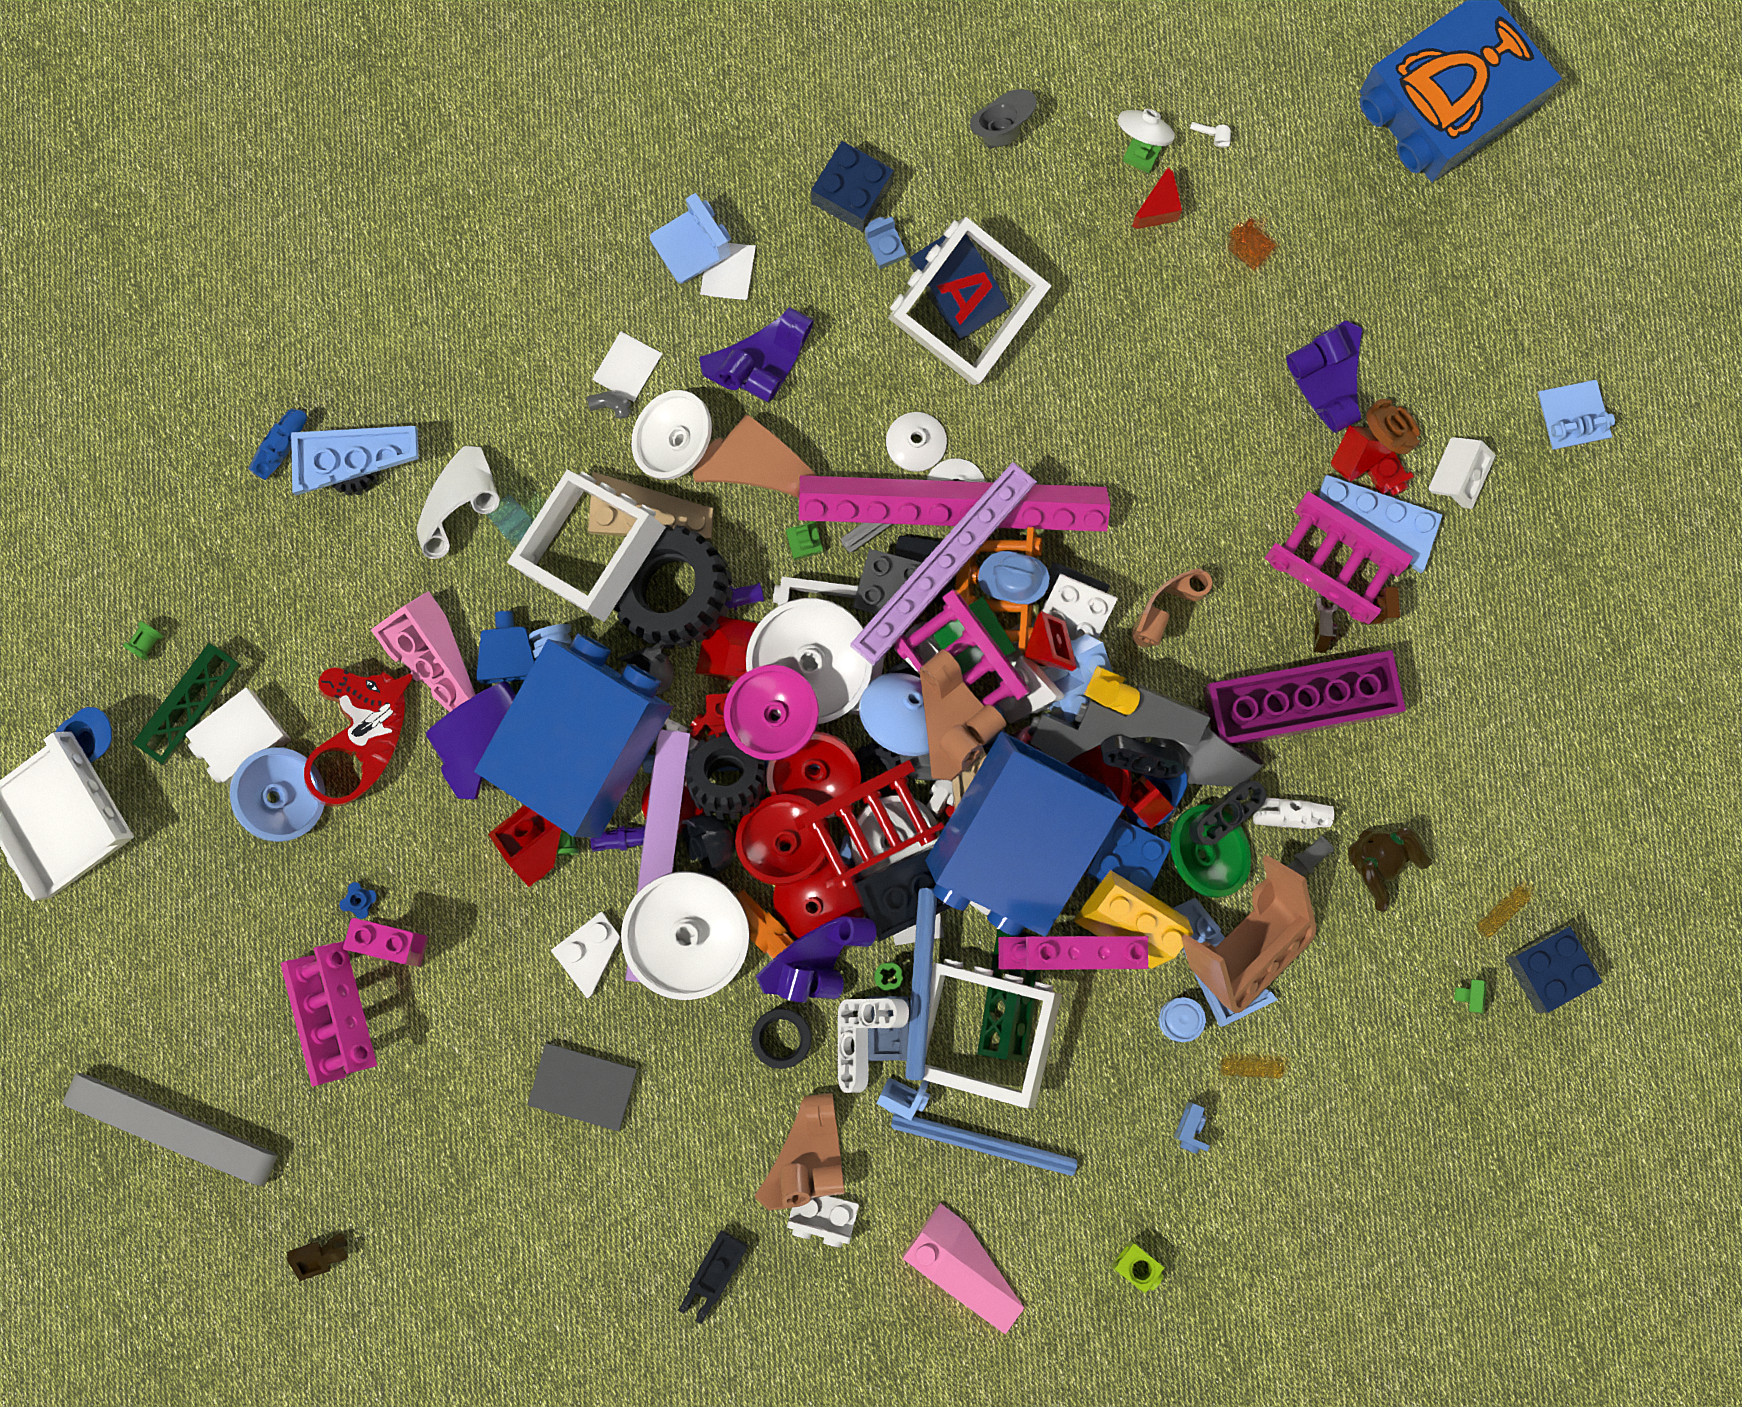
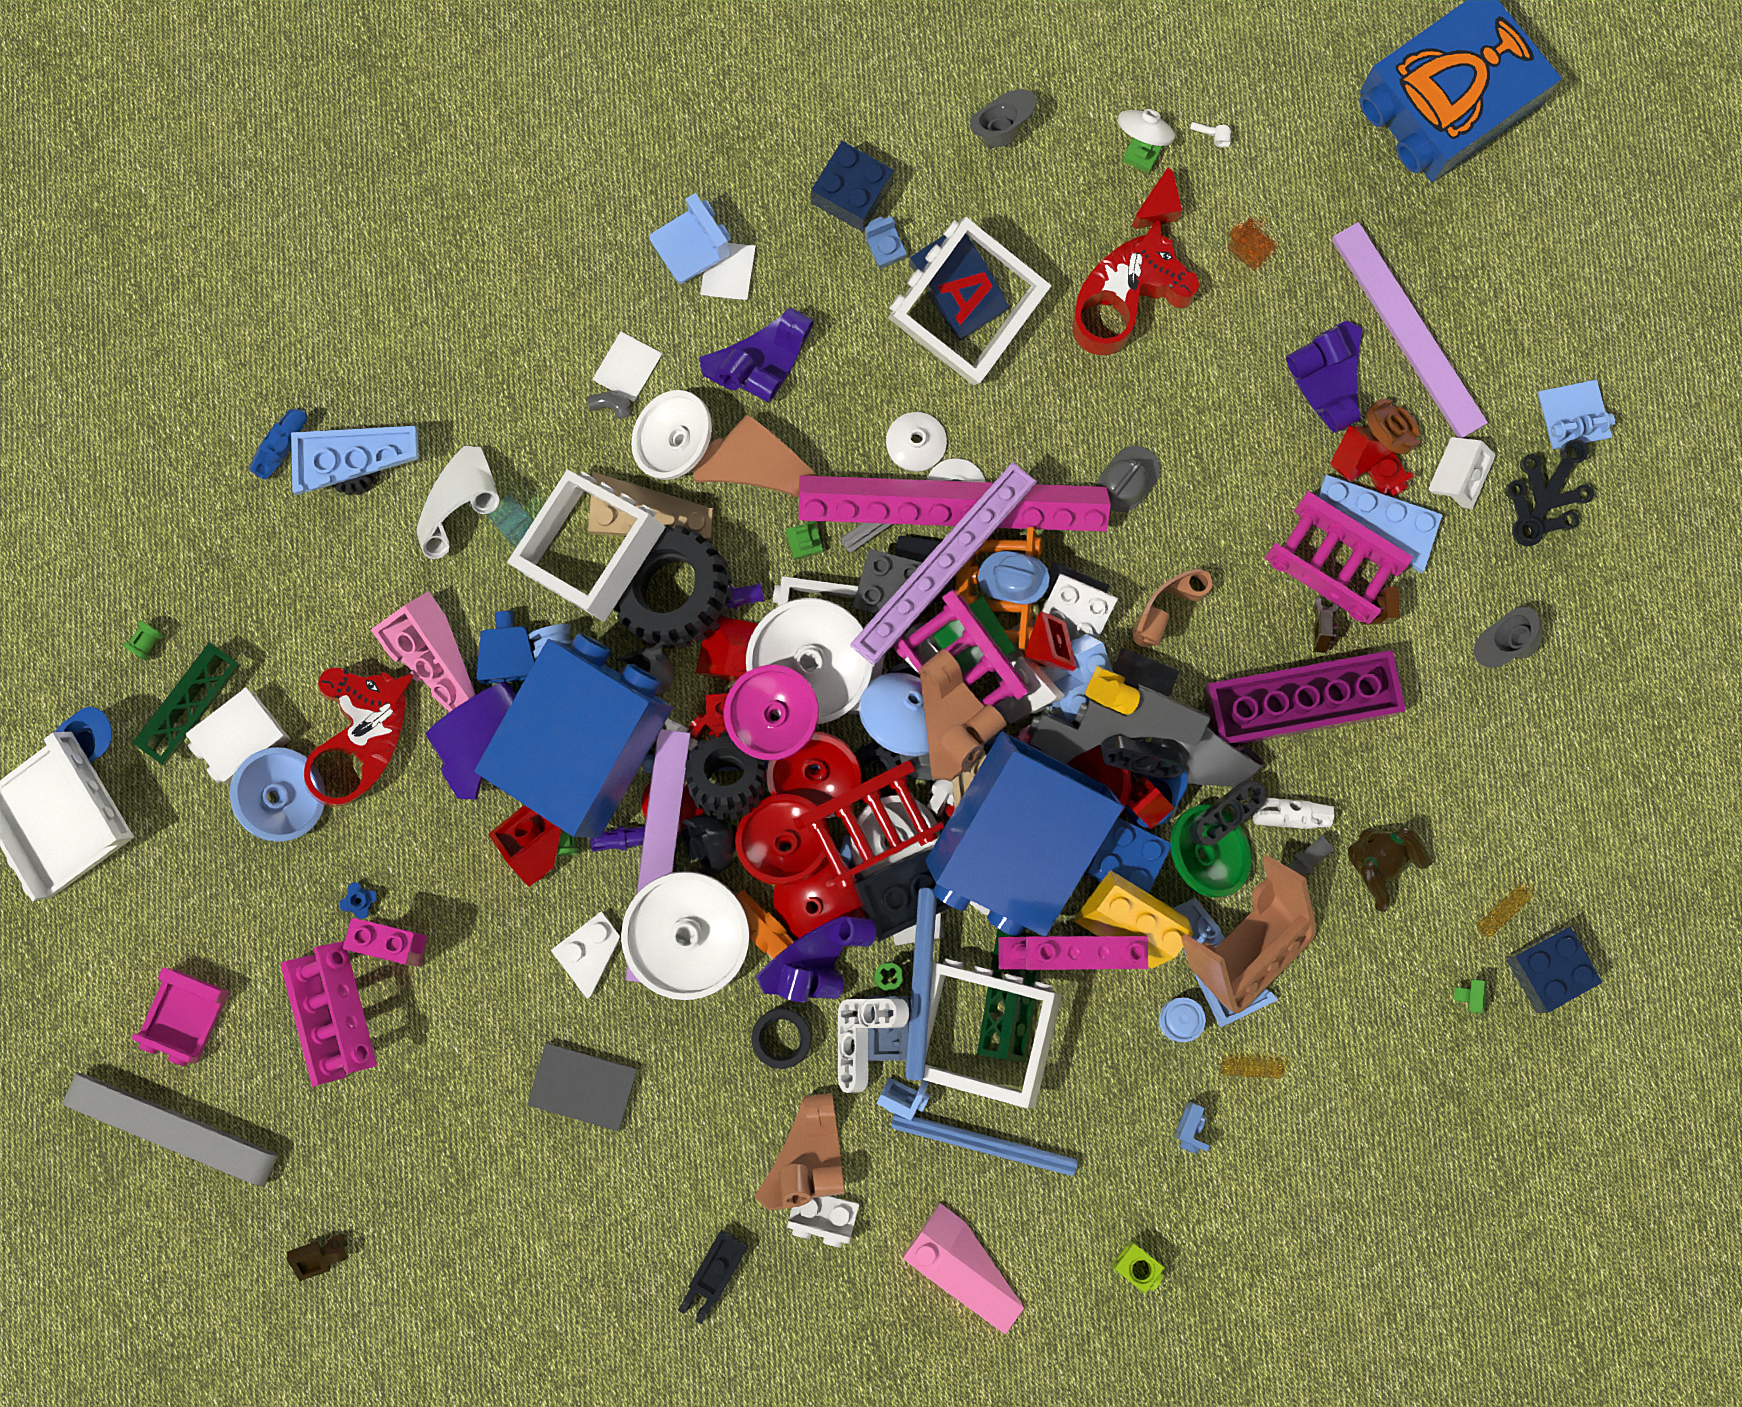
(181, 1017): none -> dark pink panel
(1129, 477): none -> dark grey piece
(1132, 270): none -> red animal
(1145, 671): none -> black hinge
(1409, 331): none -> lavender tile
(1511, 637): none -> dark grey piece
(1546, 497): none -> black plant

